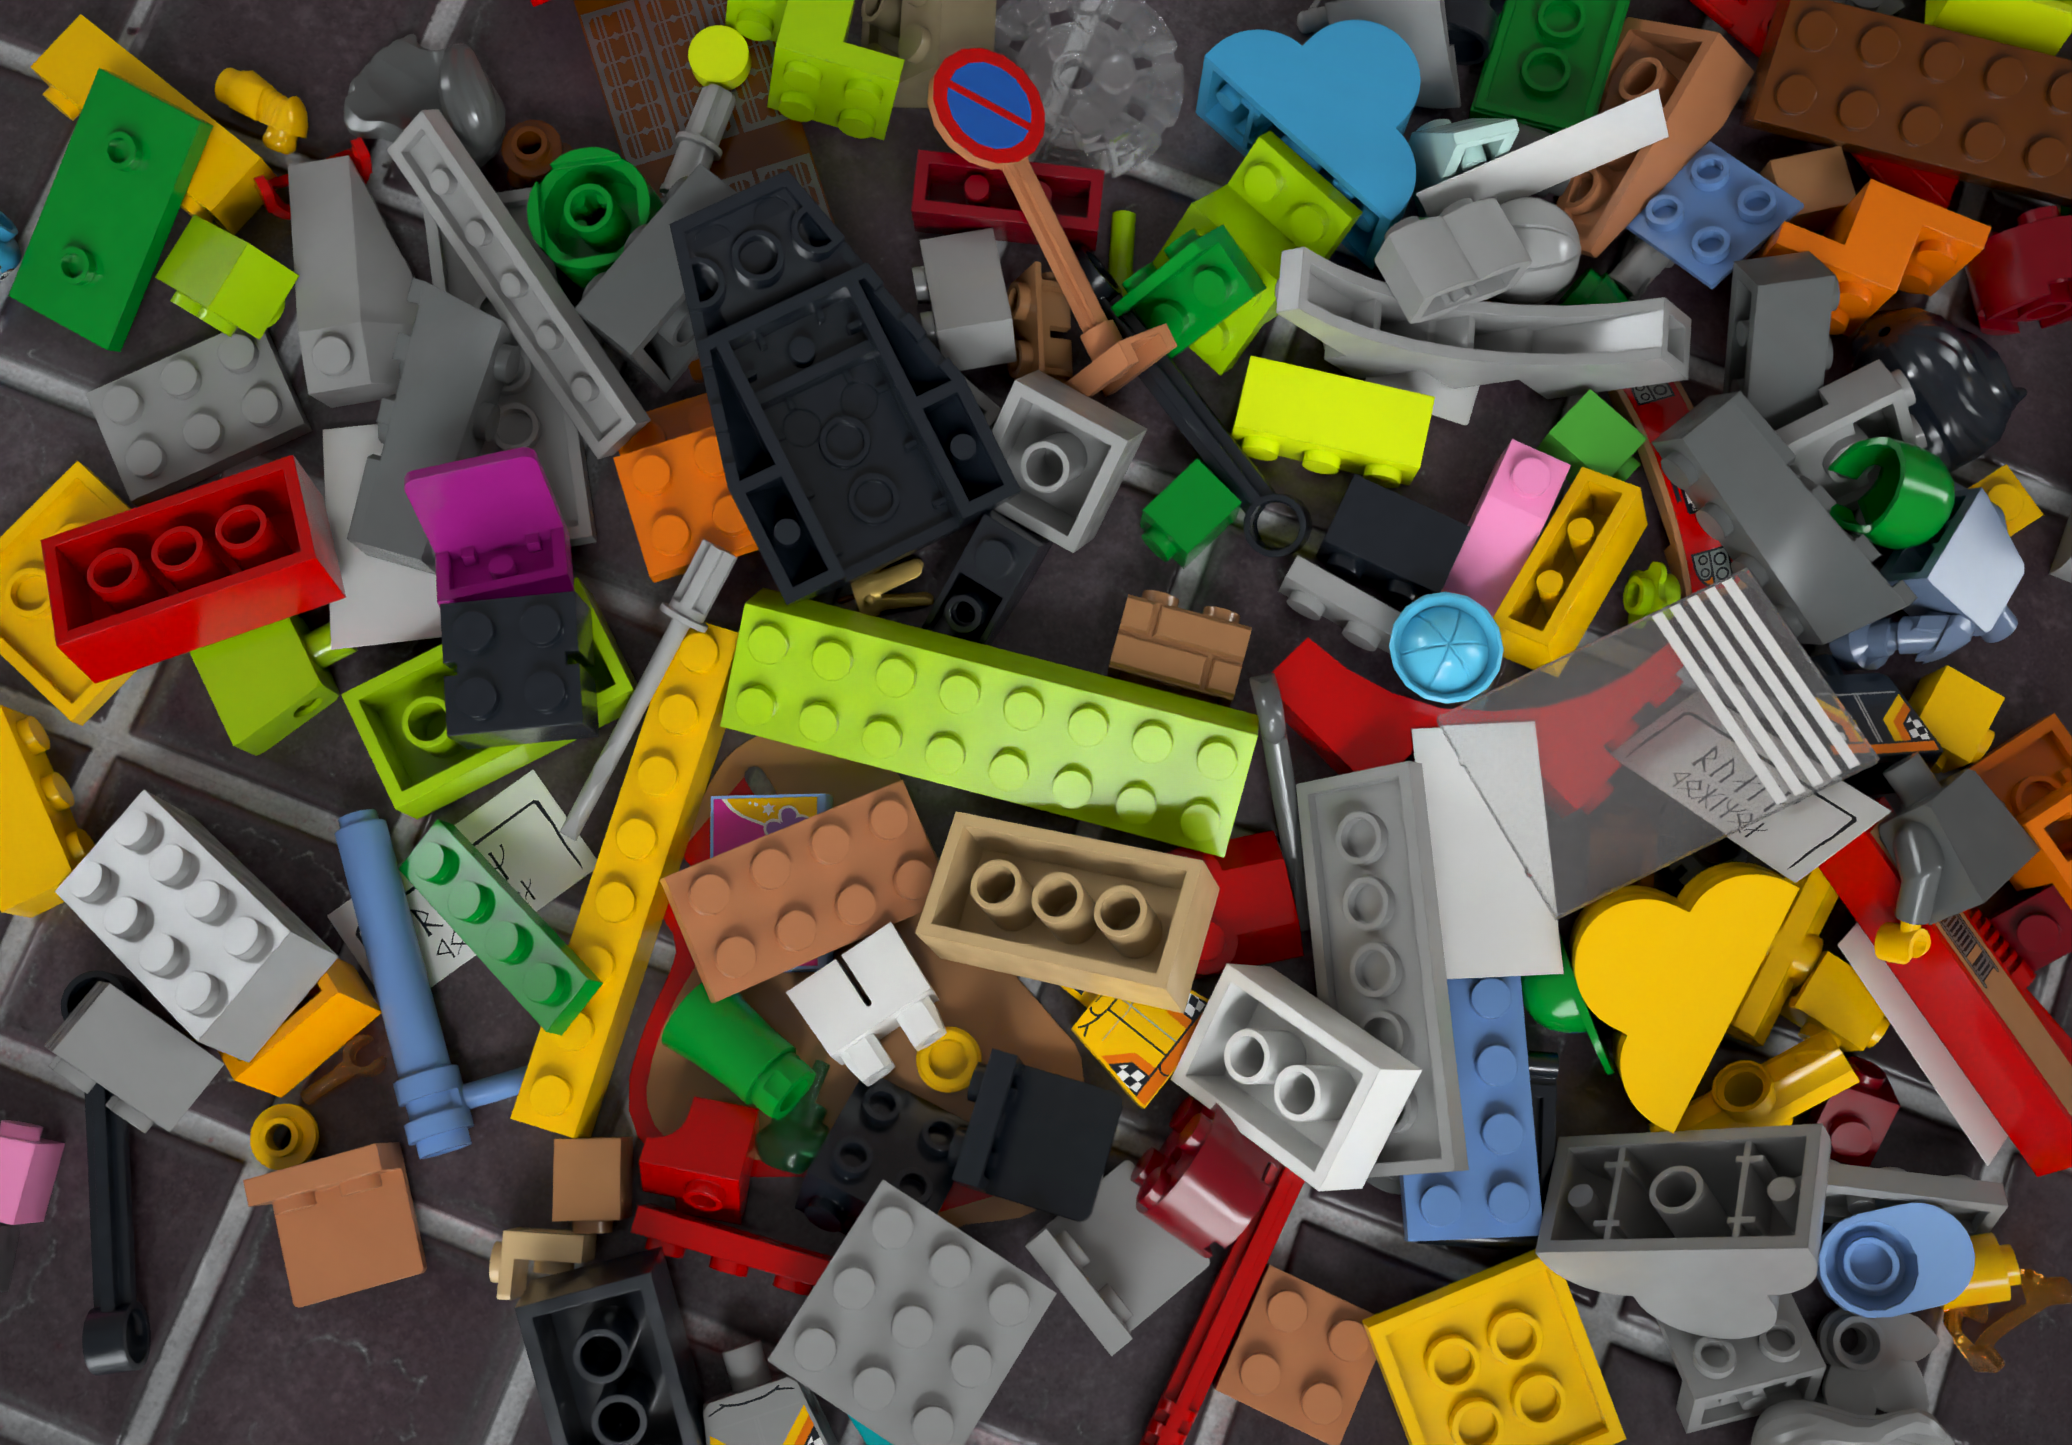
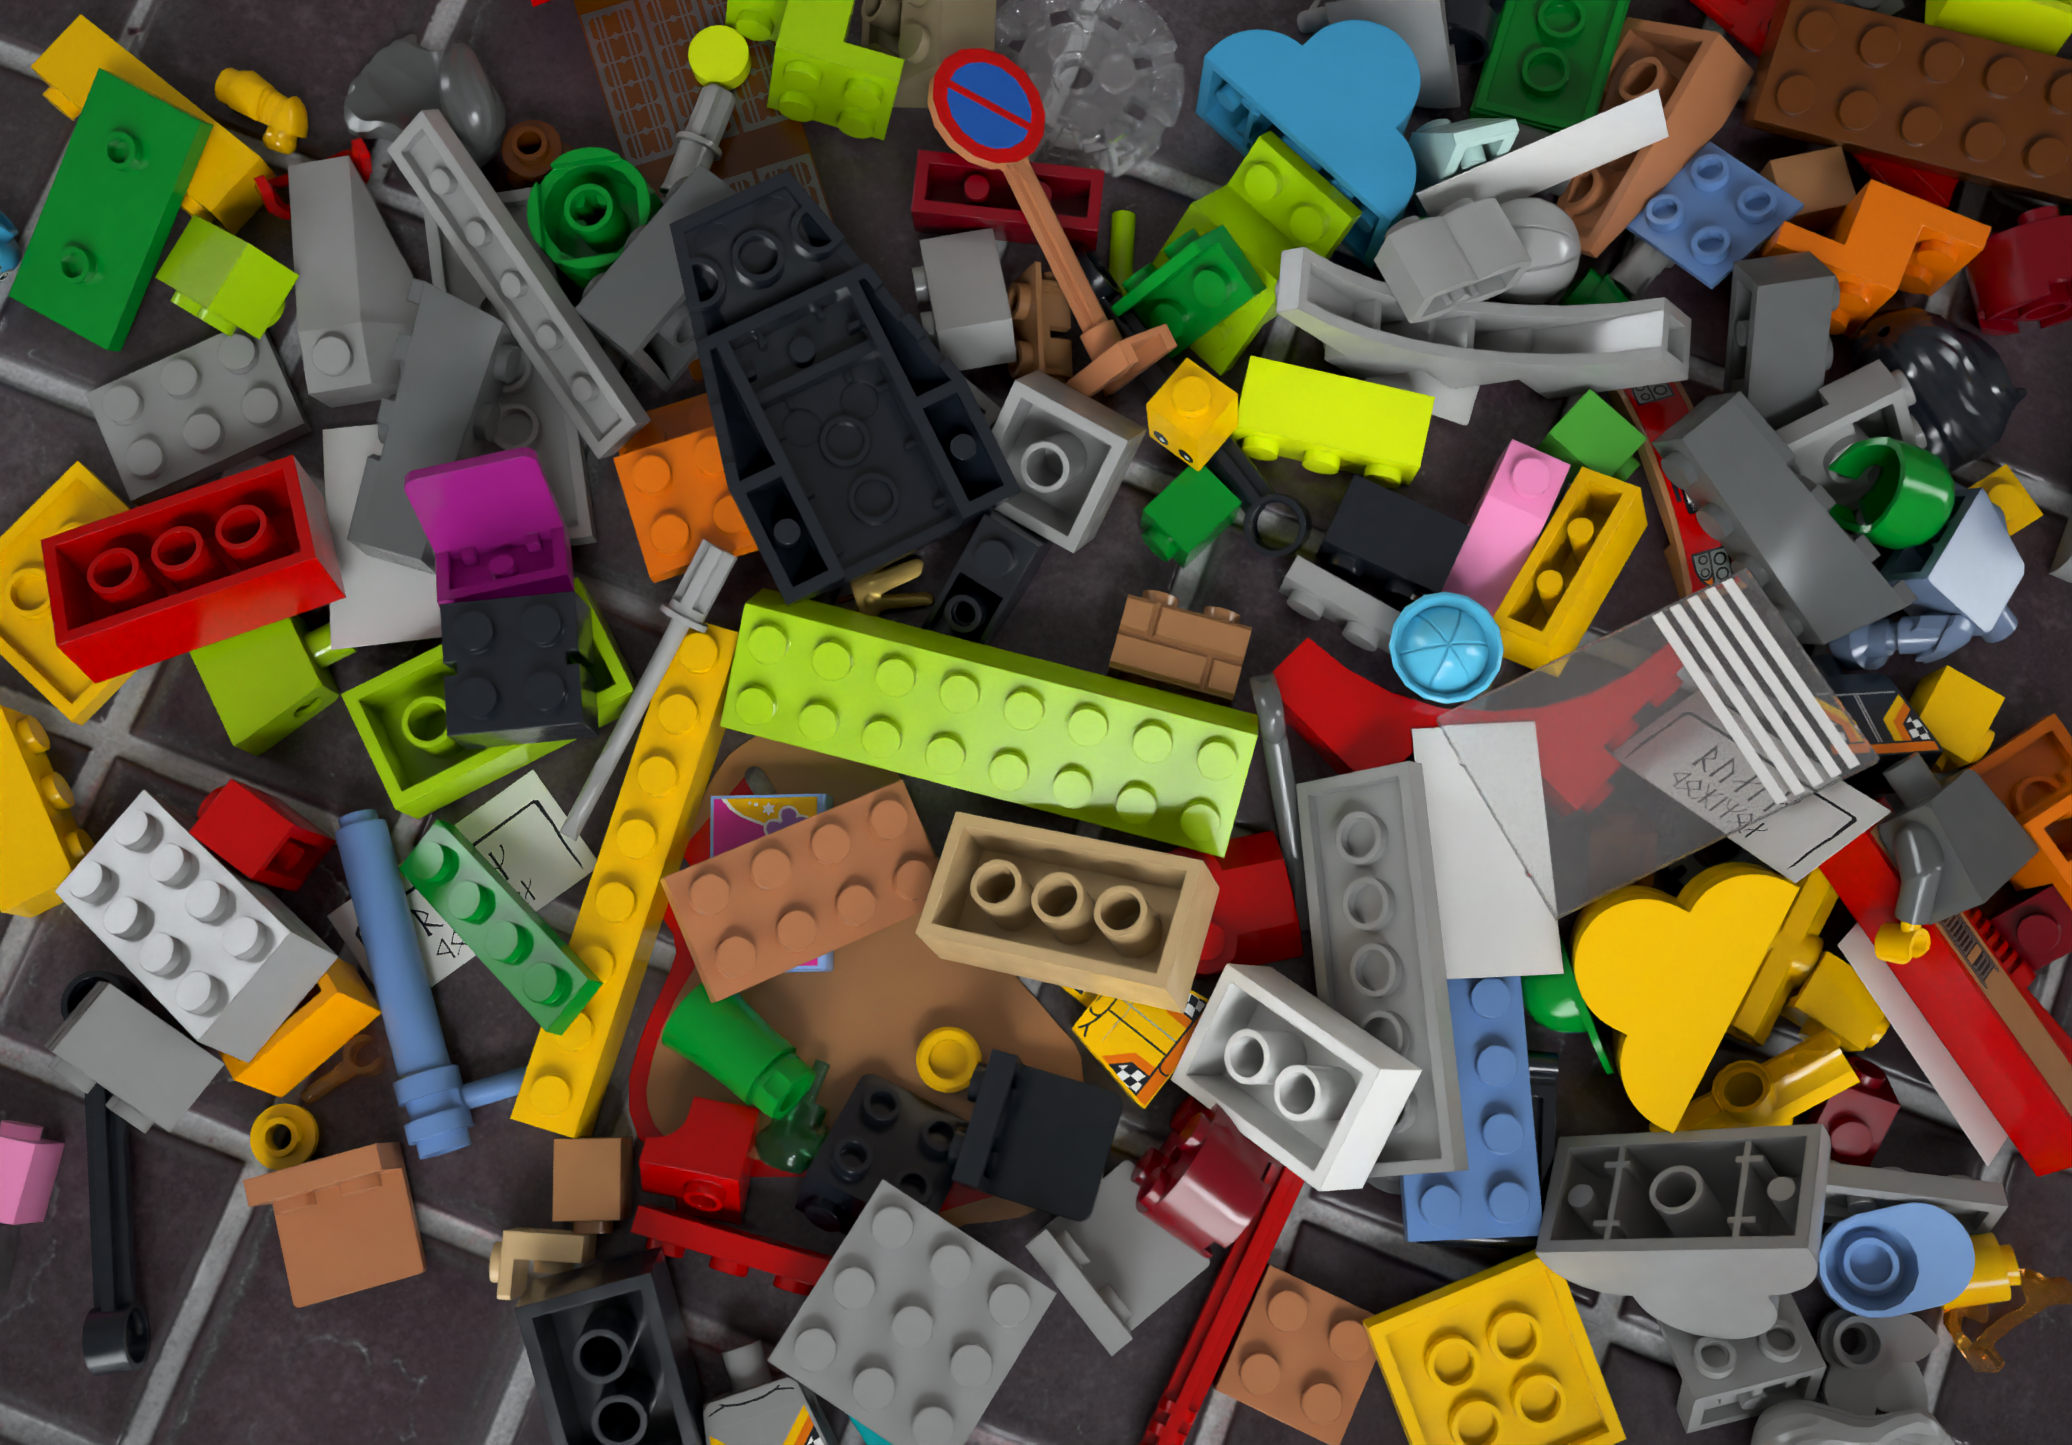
(260, 835): none -> red brick
(898, 998): white hips -> none
(1192, 414): none -> yellow brick
(1650, 591): lime plate -> none

